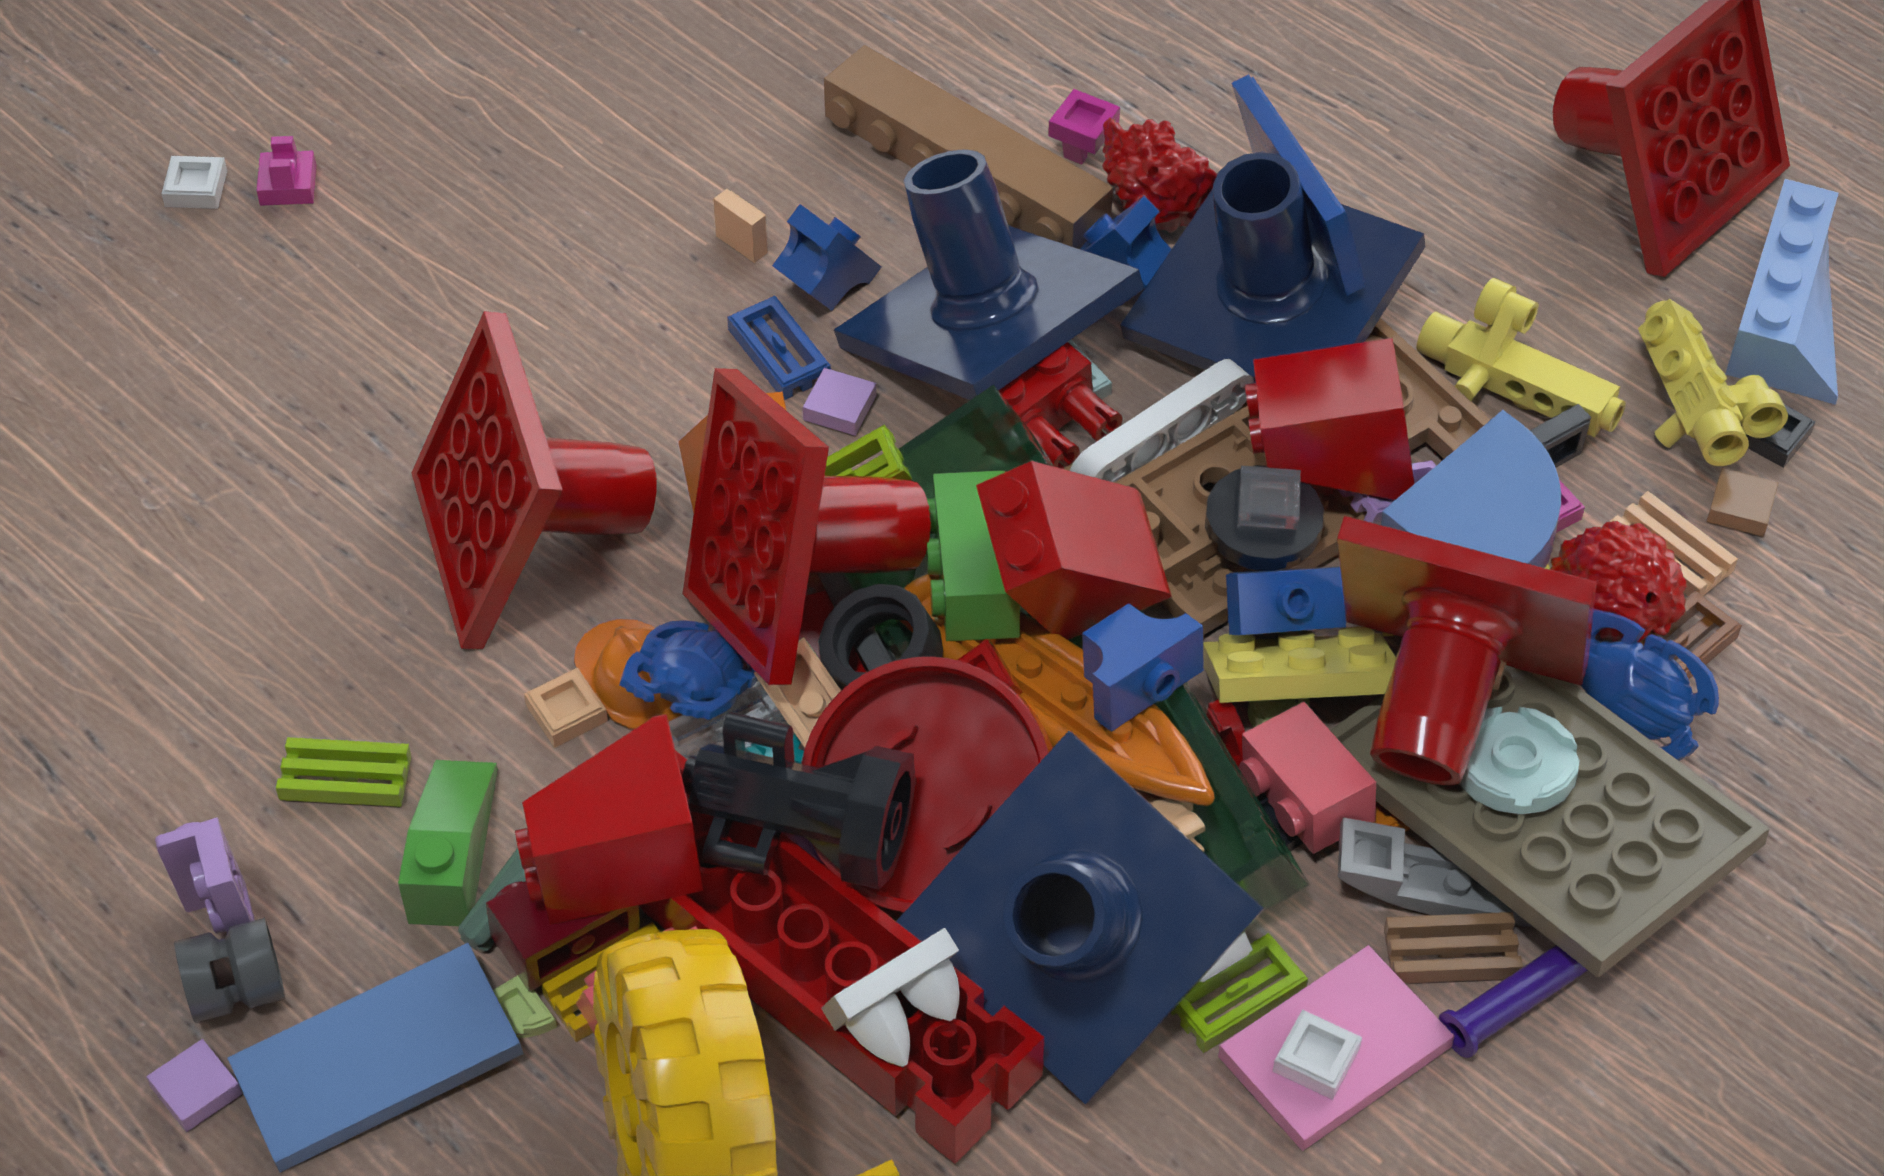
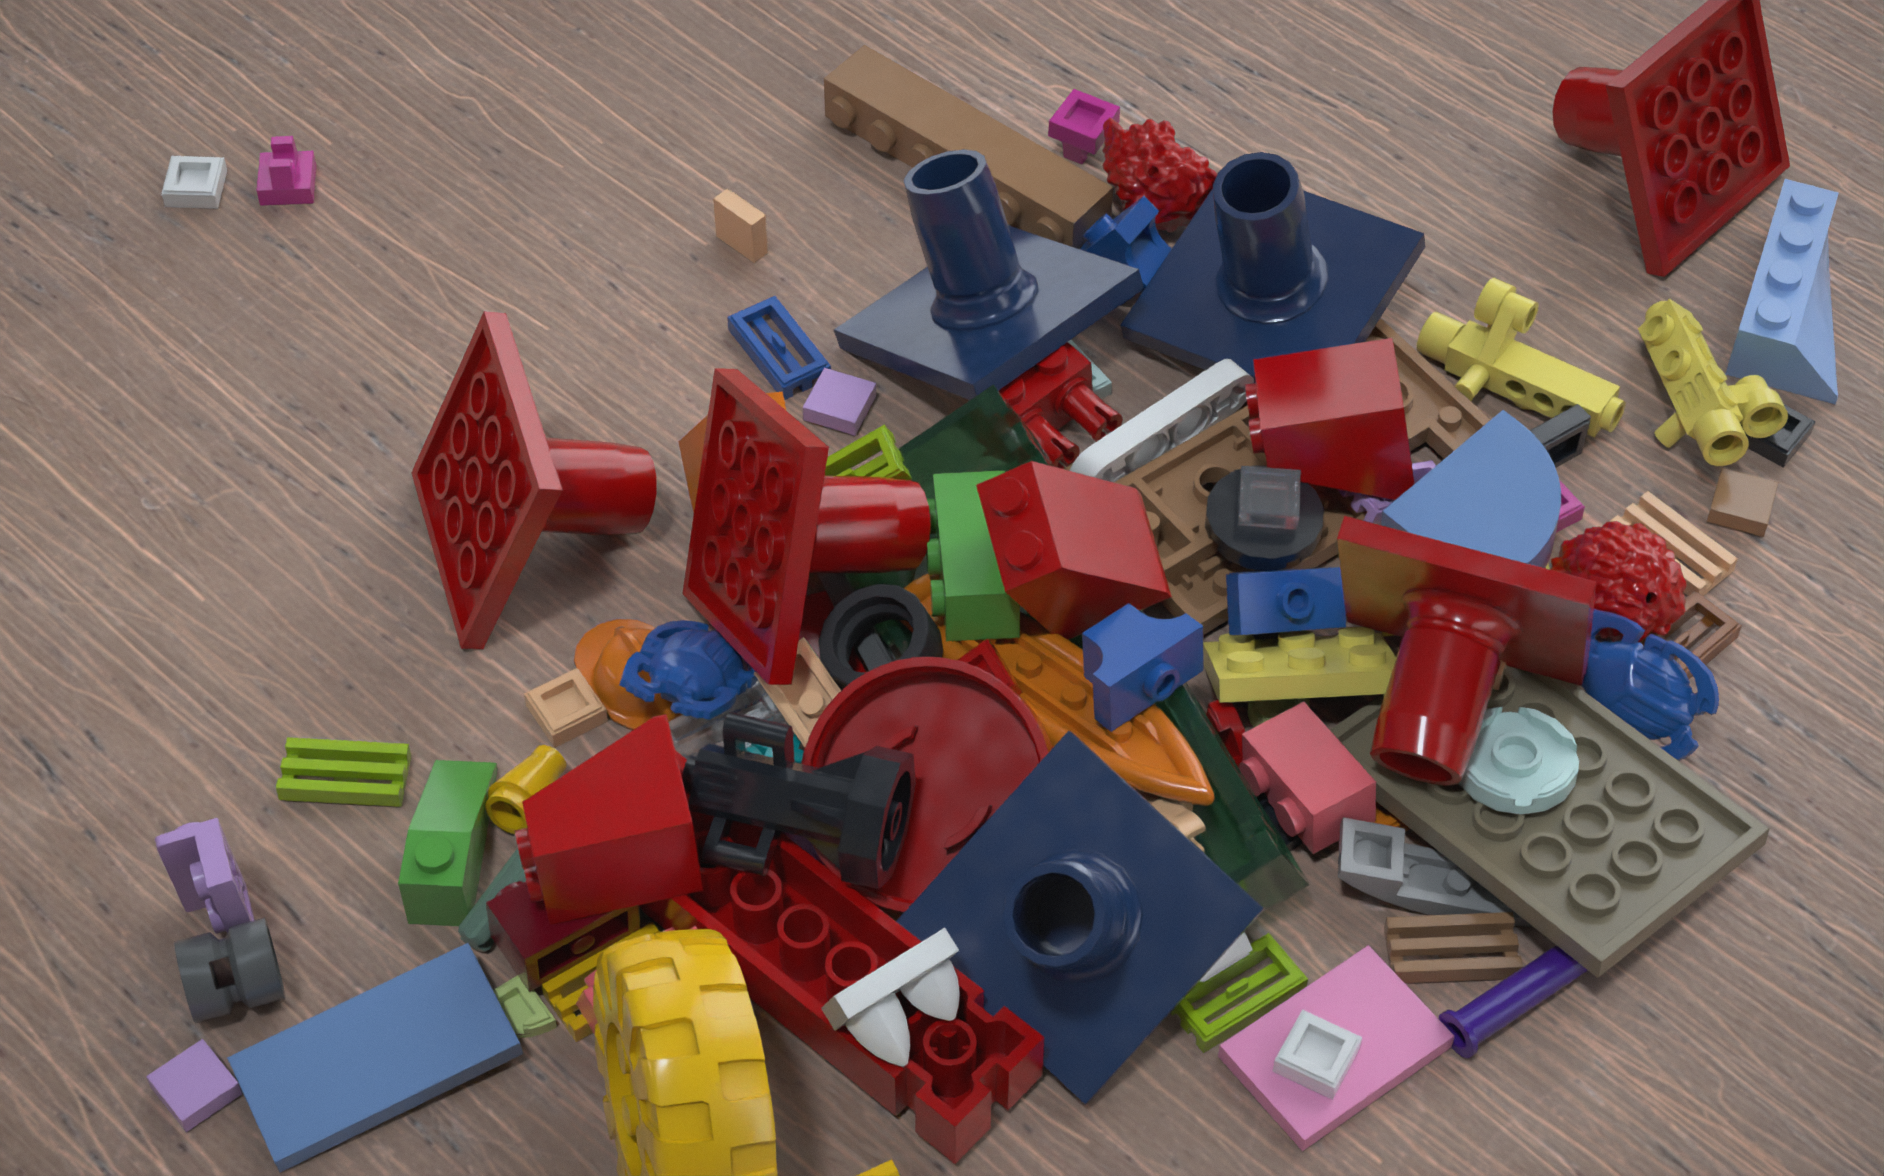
(520, 783): none -> yellow cone
(824, 257): blue brick -> none
(1326, 216): blue tile -> none

